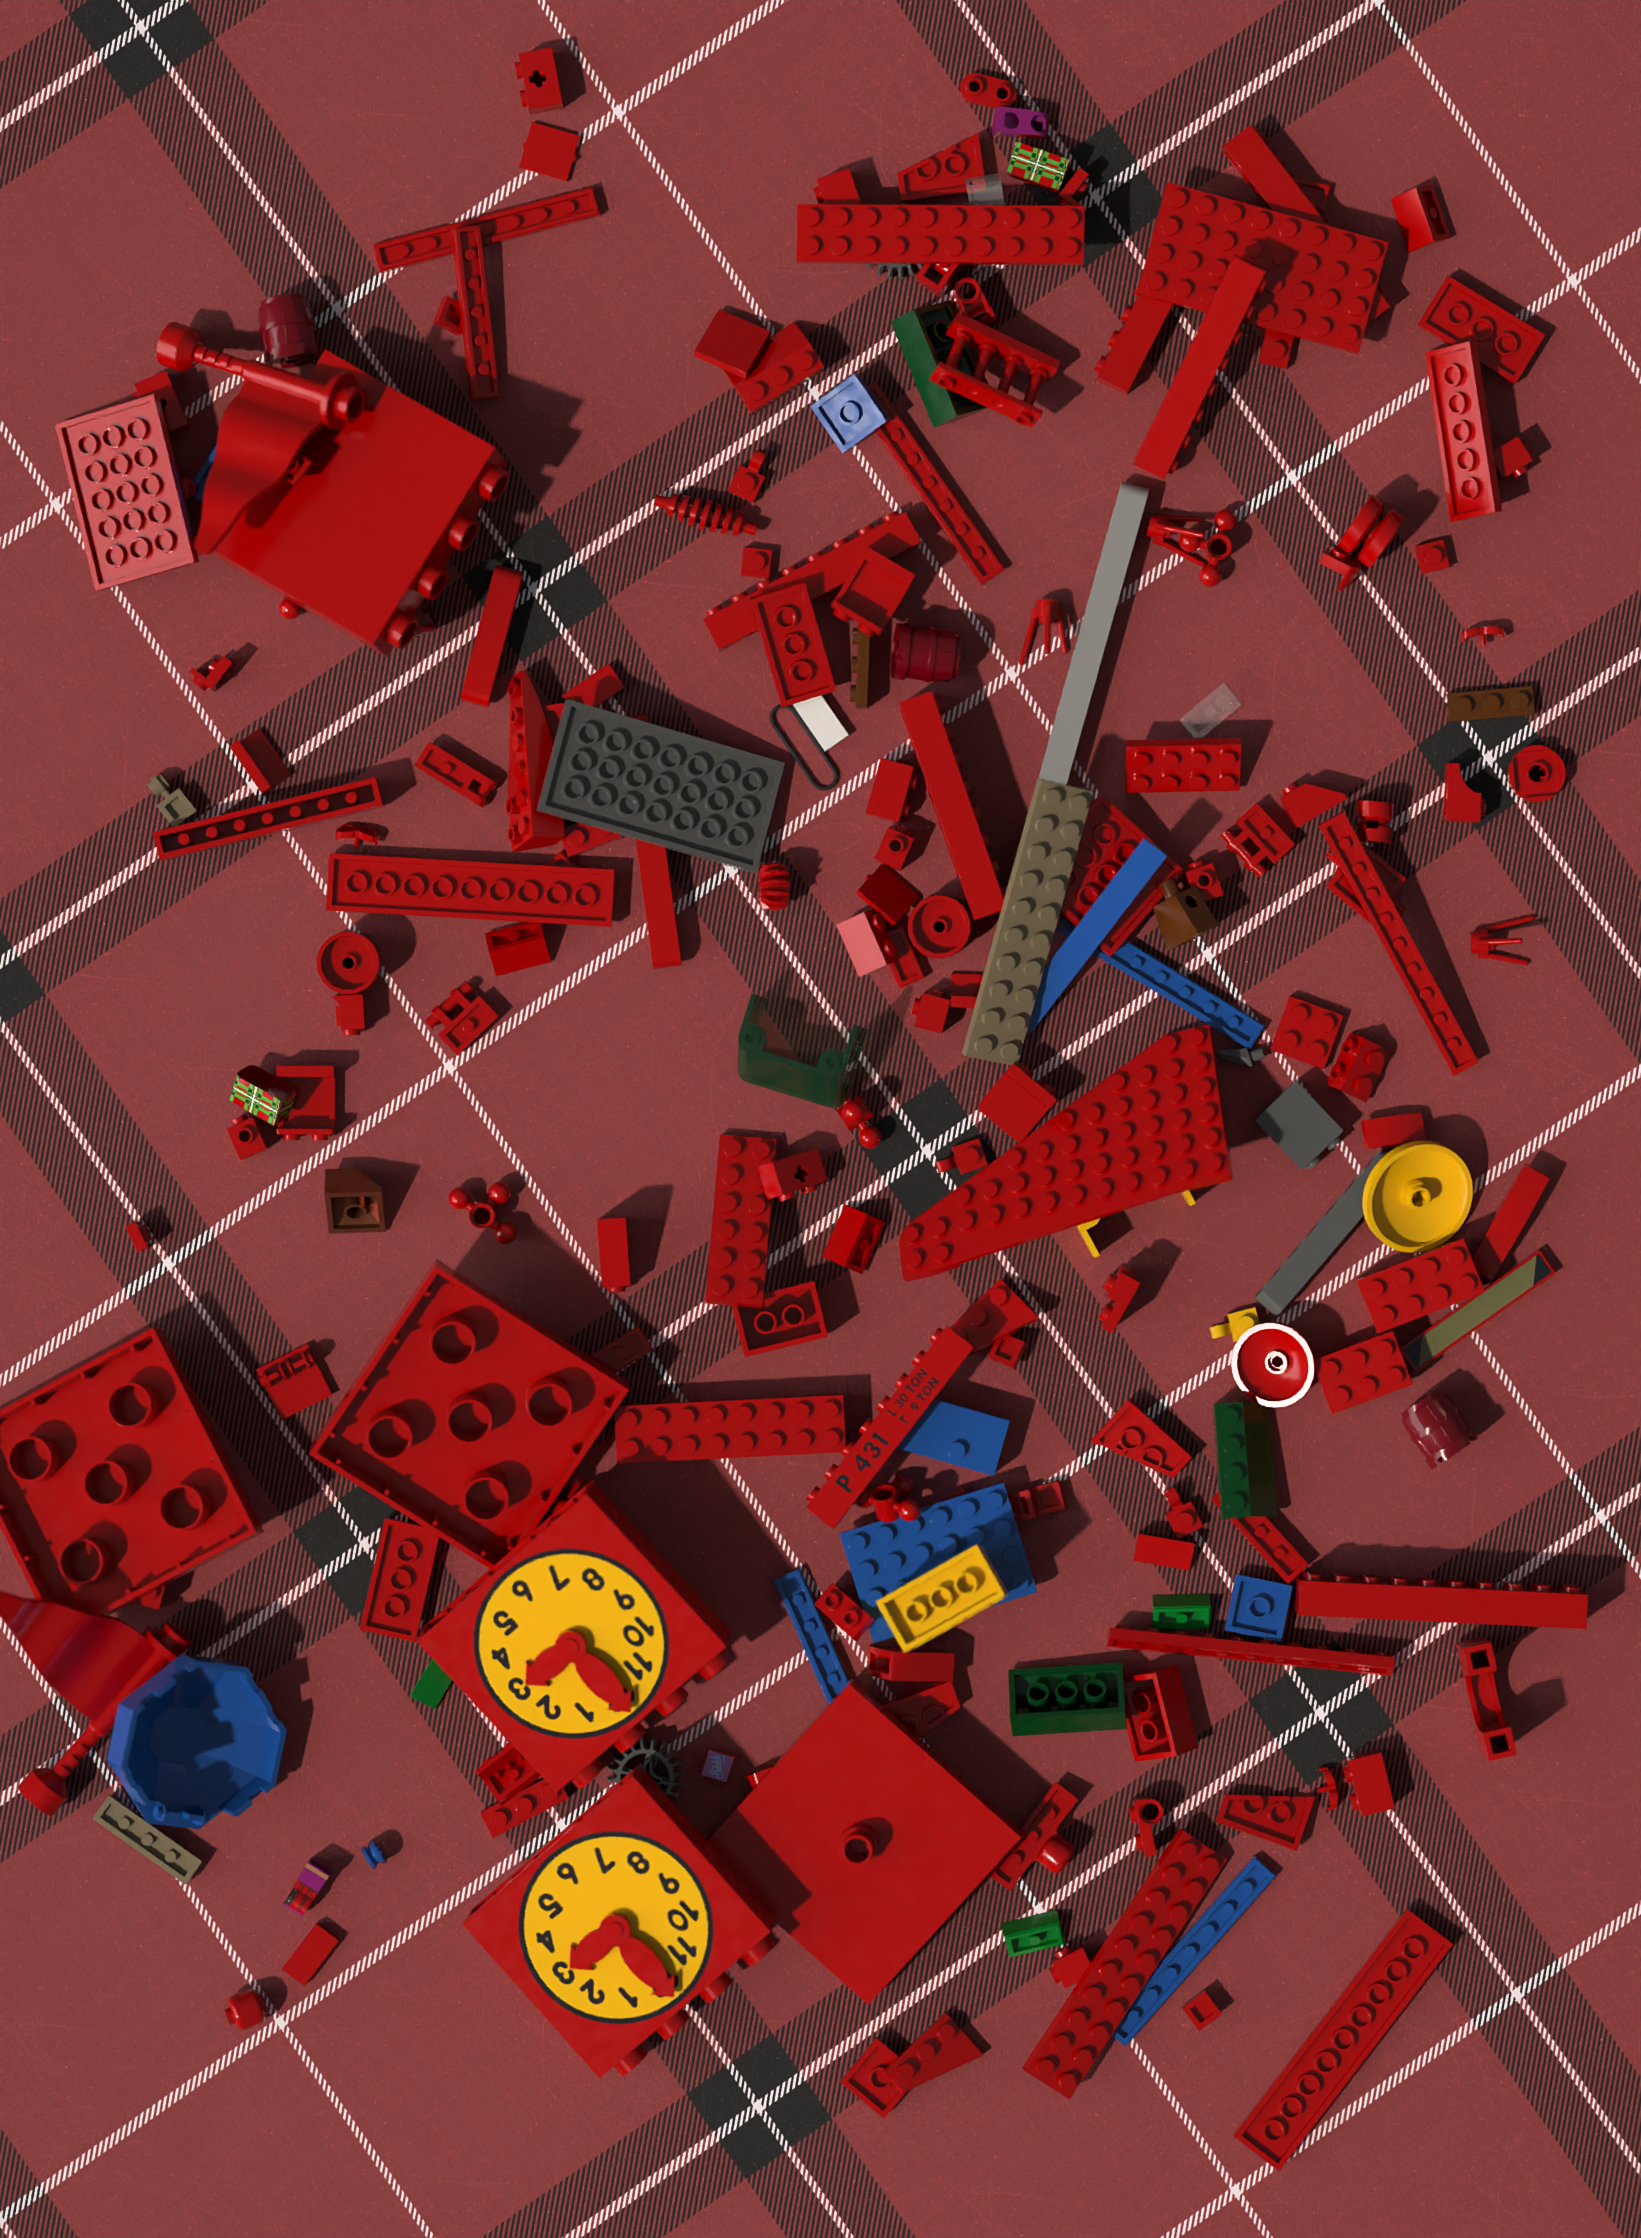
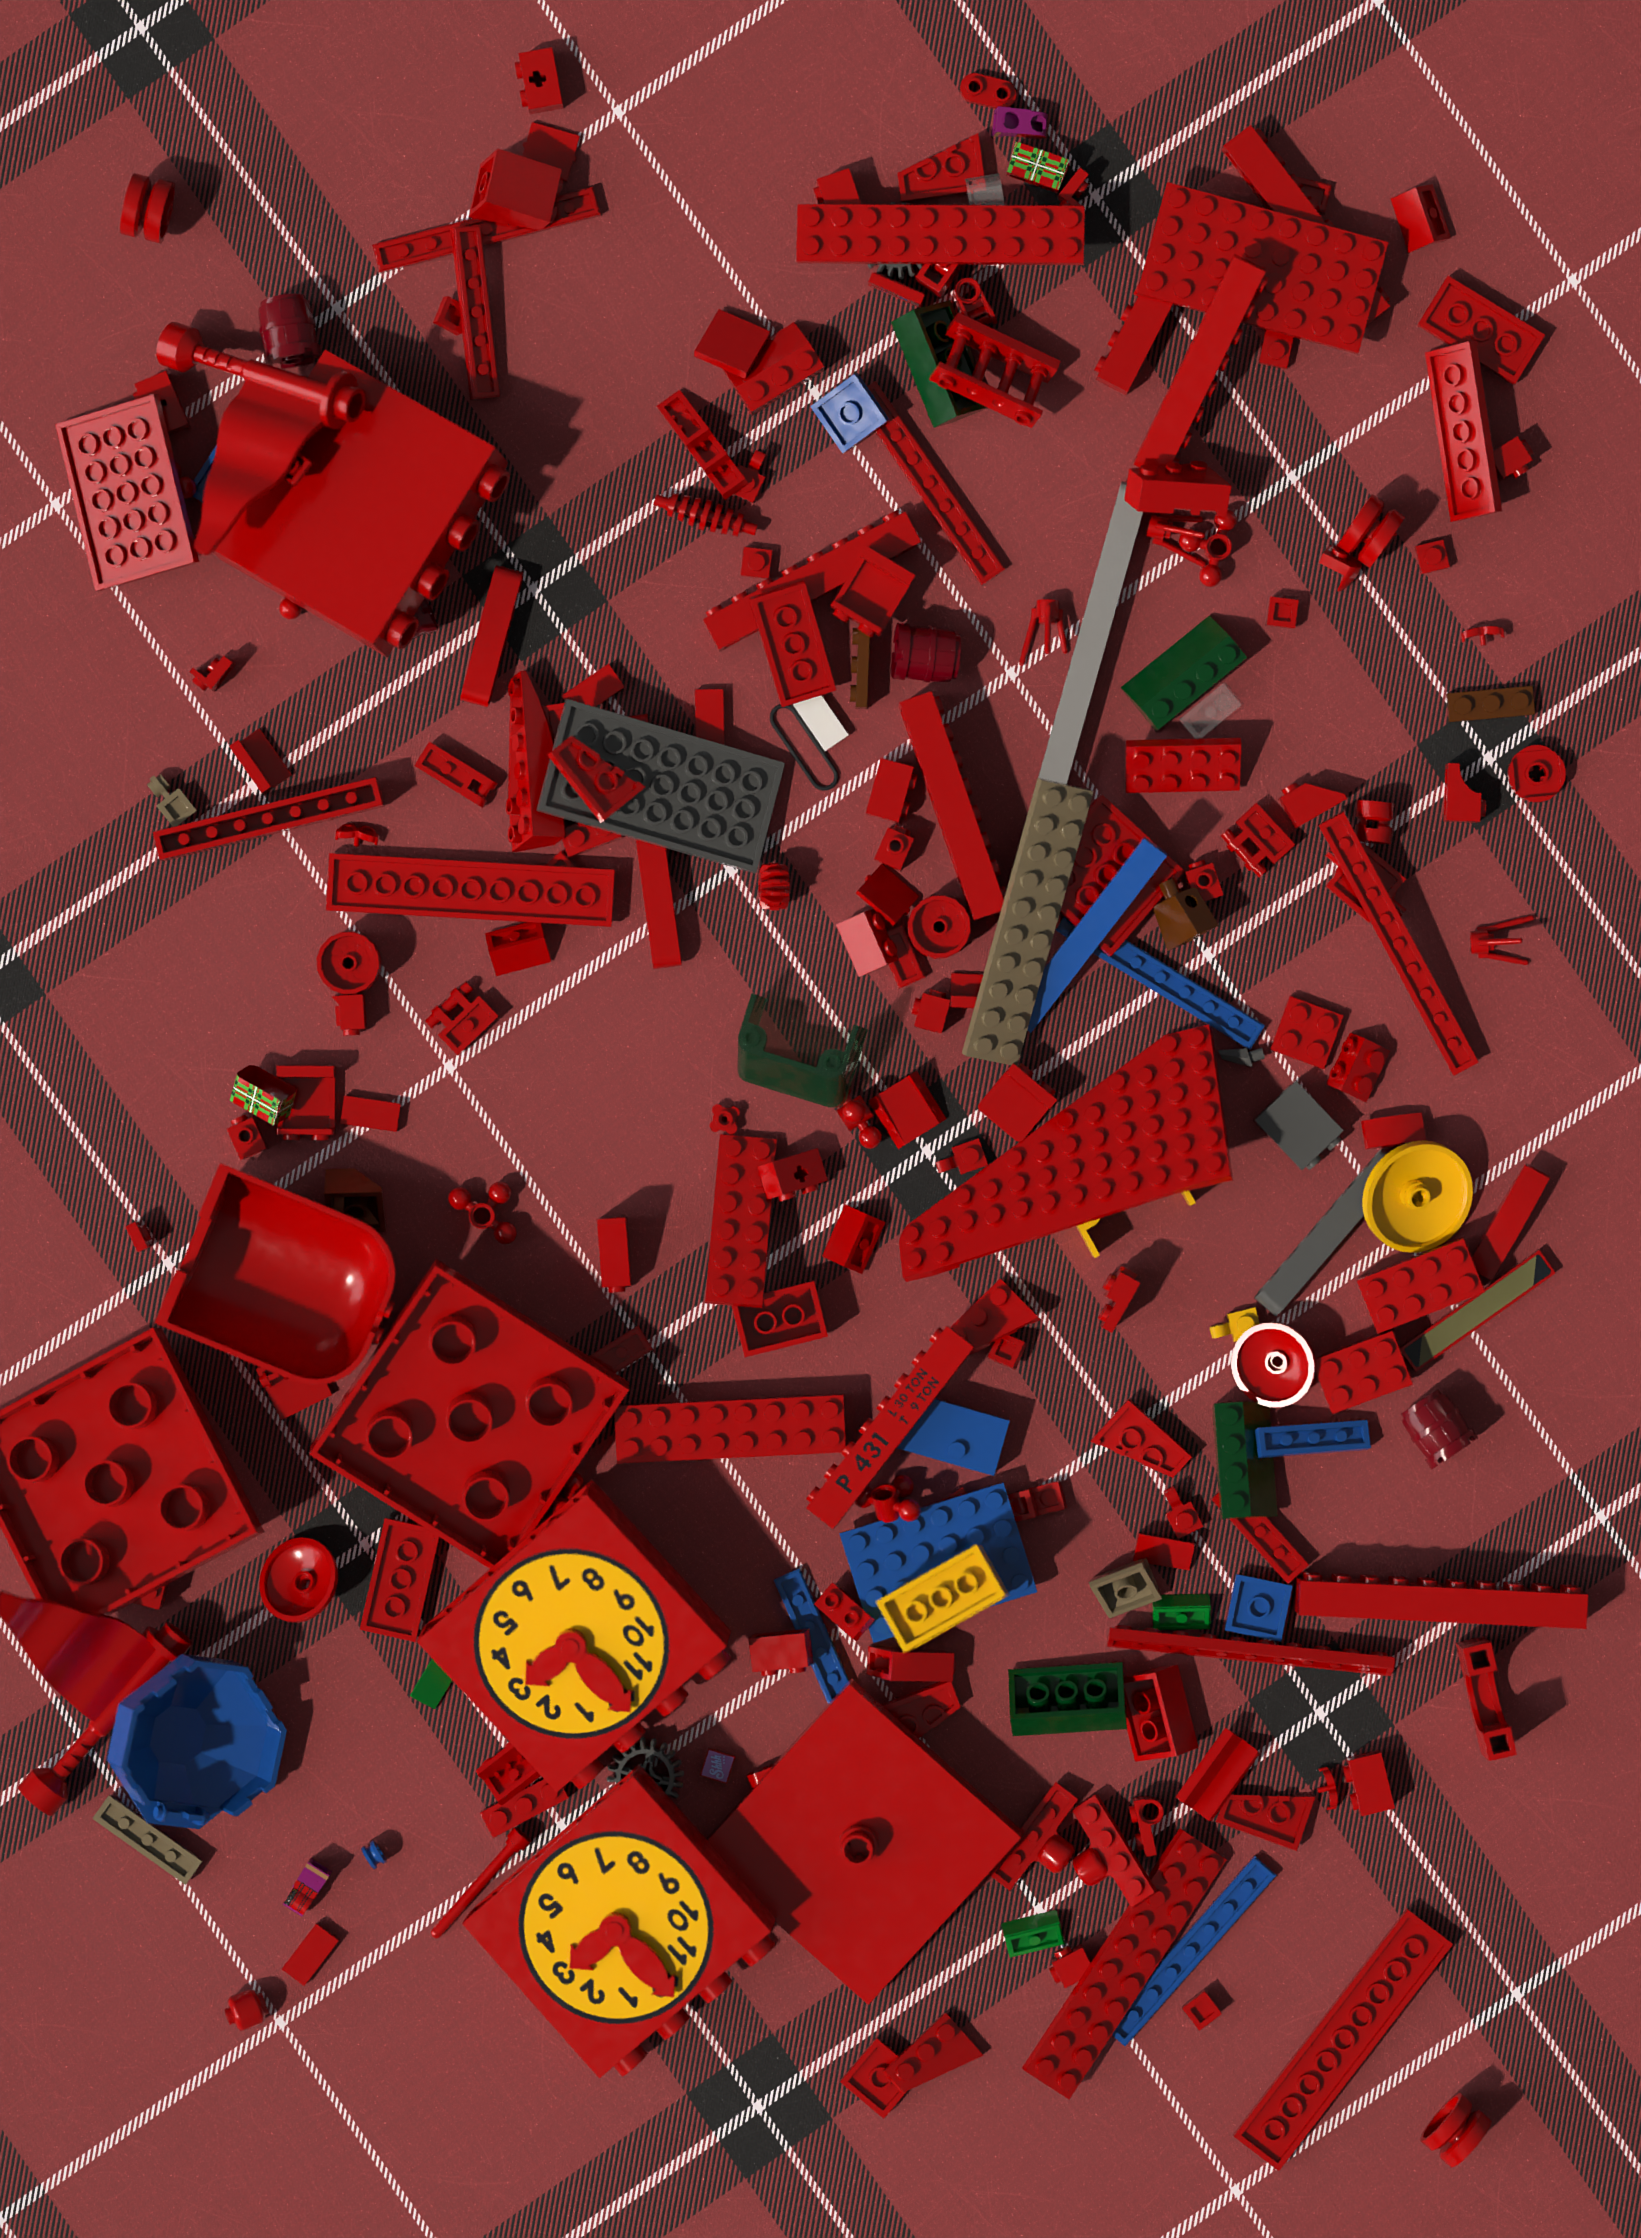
(147, 208): none -> red wheel
(281, 1281): none -> red cylinder
(286, 1576): none -> red dish
(370, 1113): none -> red tile
(516, 191): none -> red slope
(516, 1841): none -> red piece
(595, 780): none -> red wing
(702, 444): none -> red slope
(710, 714): none -> red tile
(717, 1123): none -> red plate
(780, 1651): none -> red brick
(896, 289): none -> red tile
(907, 1109): none -> red slope
(1109, 1854): none -> red plate
(1126, 1588): none -> dark tan slope
(1177, 487): none -> red wedge
(1183, 673): none -> dark green slope
(1218, 1774): none -> red panel
(1282, 612): none -> red plate
(1312, 1438): none -> blue plate
(1455, 2130): none -> red wheel

